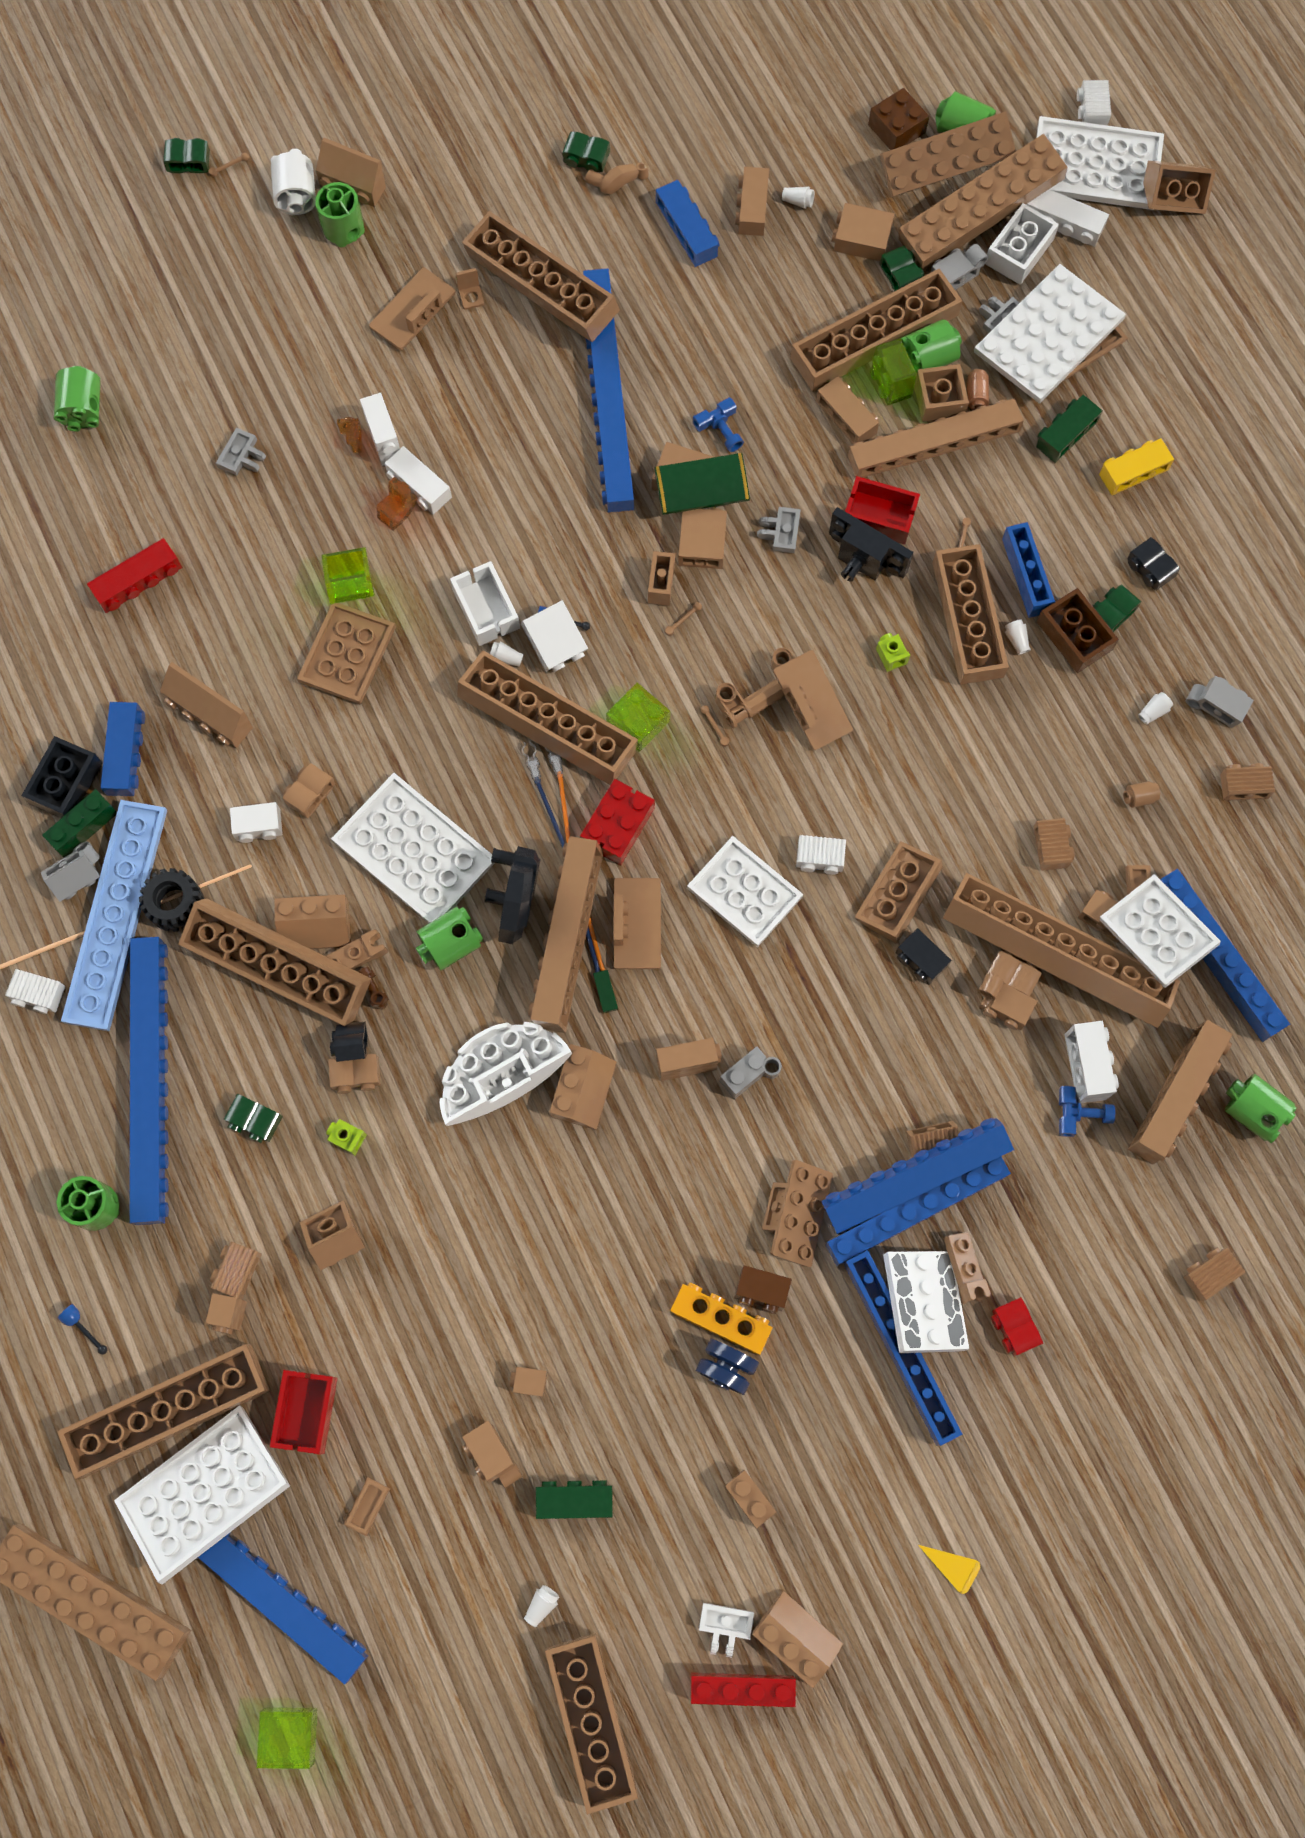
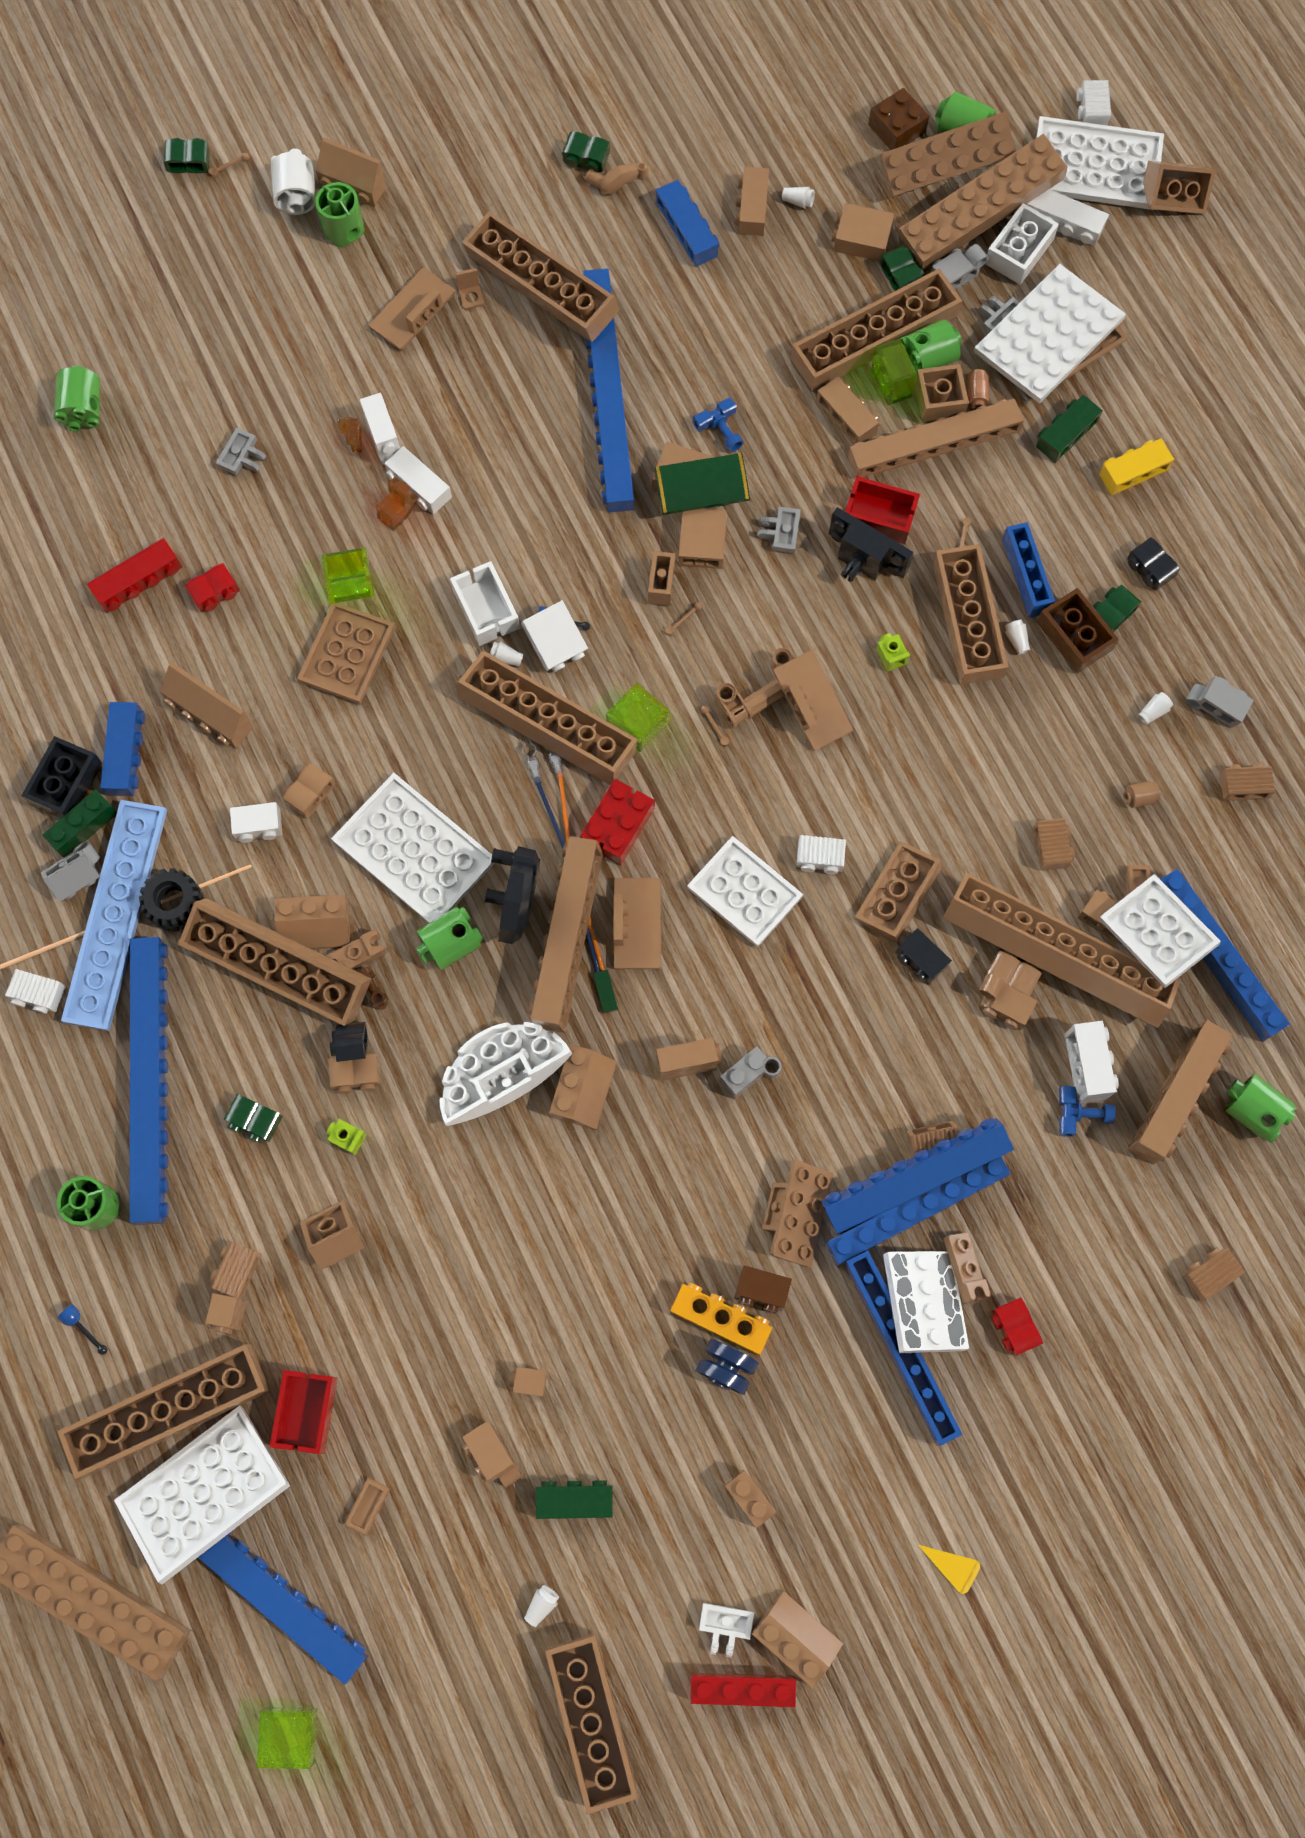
(212, 588): none -> red brick

